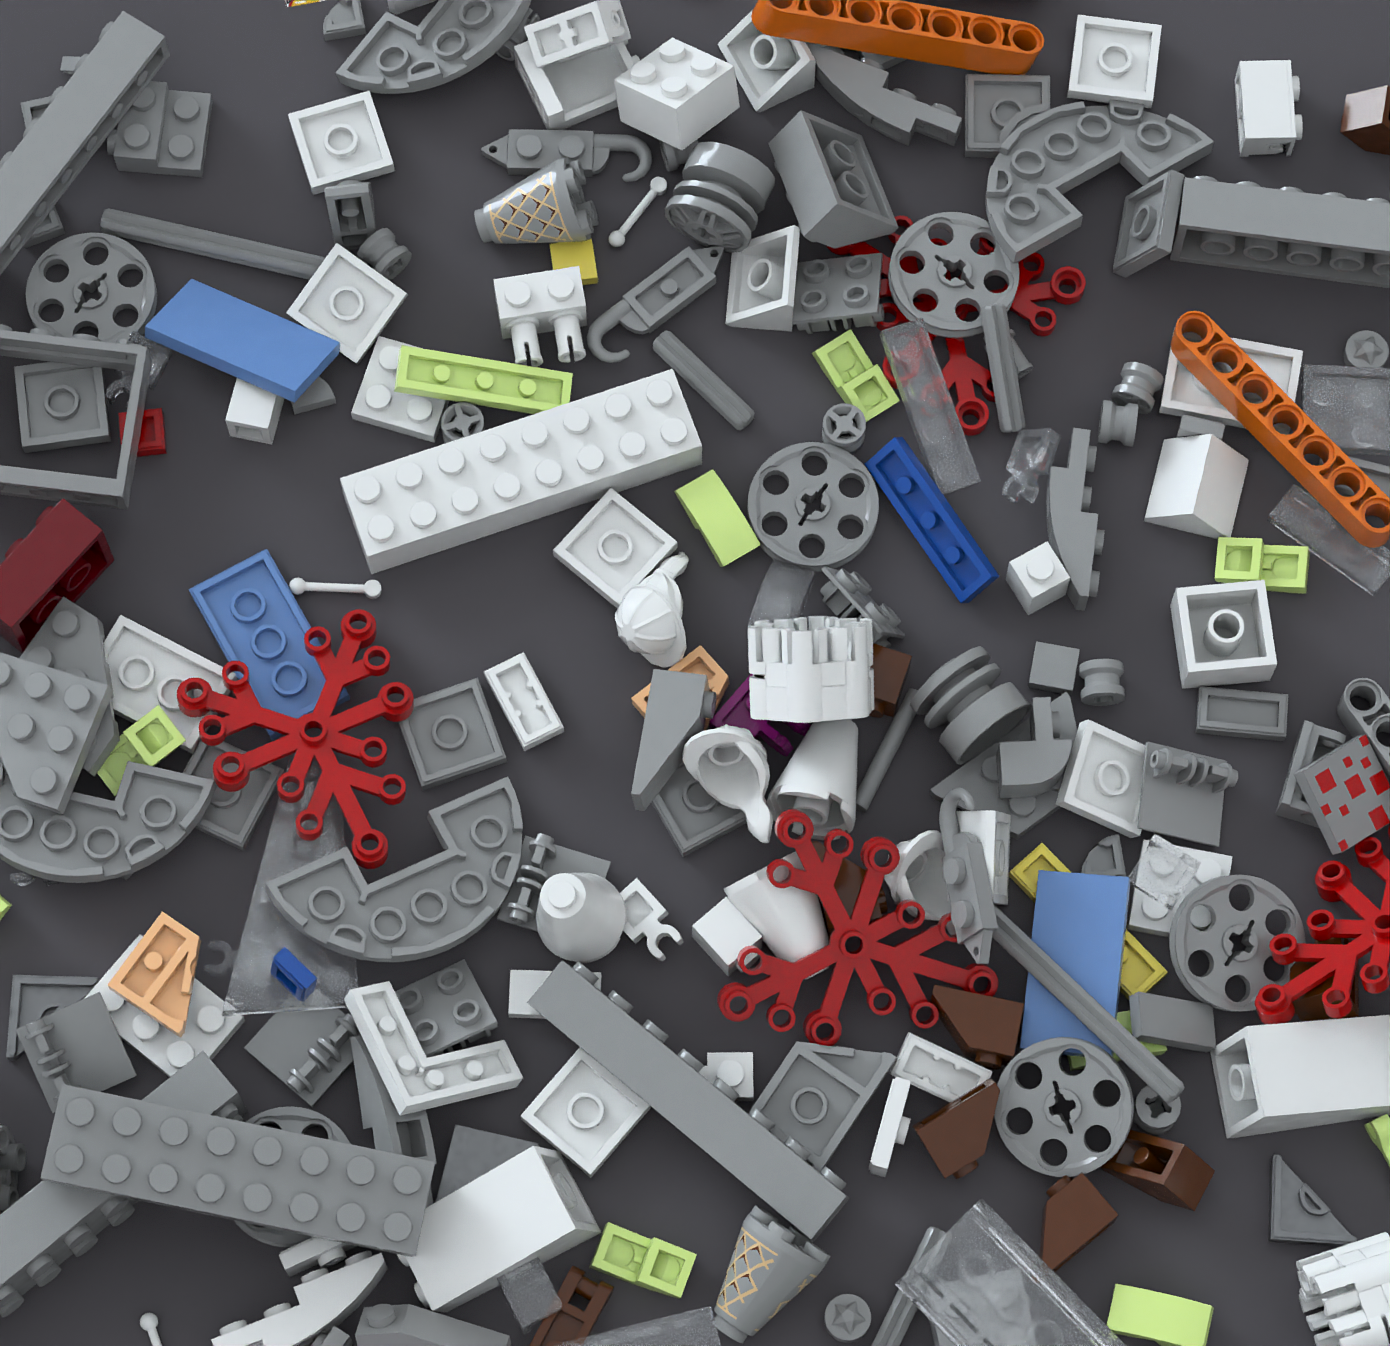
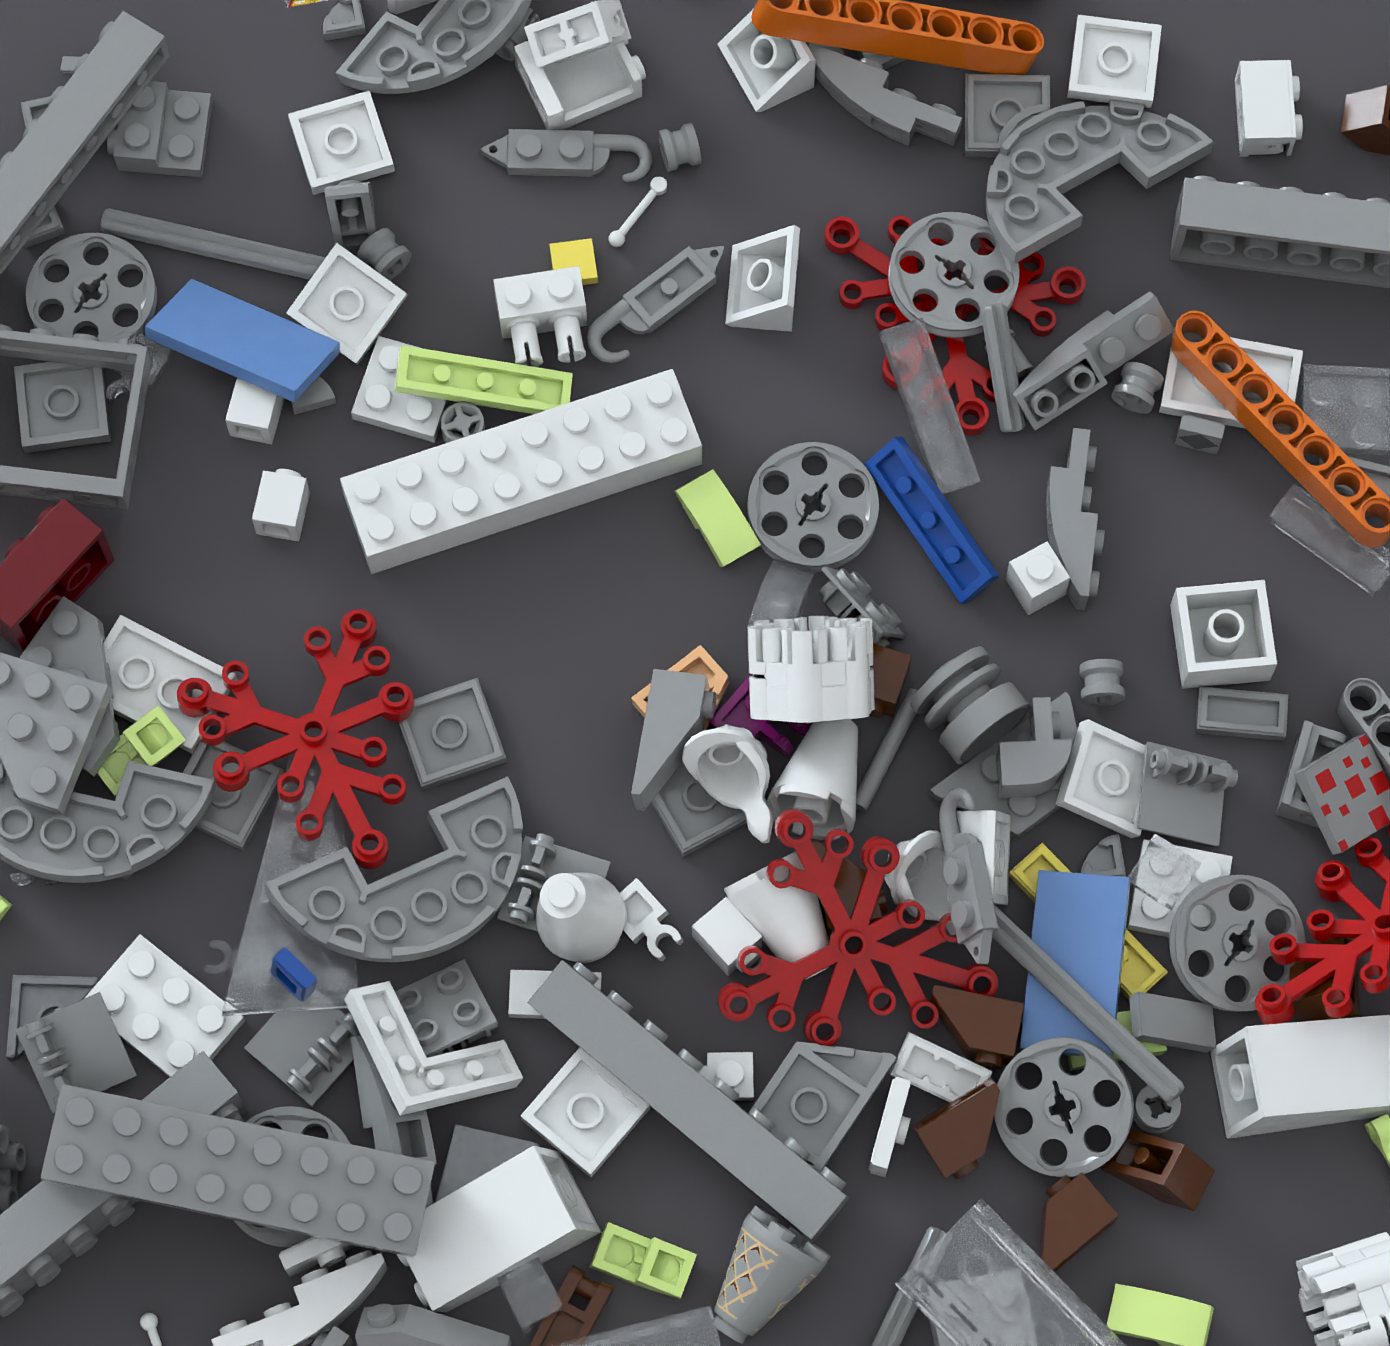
(152, 434): red tile -> none
(161, 973): light nougat wing -> none
(265, 629): medium blue tile -> none
(281, 504): none -> white brick
(371, 589): white hinge -> none
(524, 701): white plate -> none
(540, 208): light grey cone -> none
(614, 547): white plate -> none
(652, 615): white piece -> none
(677, 93): white brick -> none
(703, 380): light grey axle -> none
(720, 196): light grey wheel -> none
(831, 182): light grey slope -> none
(836, 291): light grey hinge -> none
(846, 419): light grey wheel -> none
(847, 1318): light grey tile -> none
(855, 376): yellowish green slope -> none
(1029, 458): clear plate -> none
(1053, 668): light grey tile -> none
(1087, 356): none -> light grey slope
(1117, 423): light grey wheel -> none
(1148, 223): light grey tile -> none
(1197, 486): white slope -> none
(1250, 560): yellowish green slope -> none
(1298, 1213): flat silver tile -> none
(1366, 350): light grey tile -> none

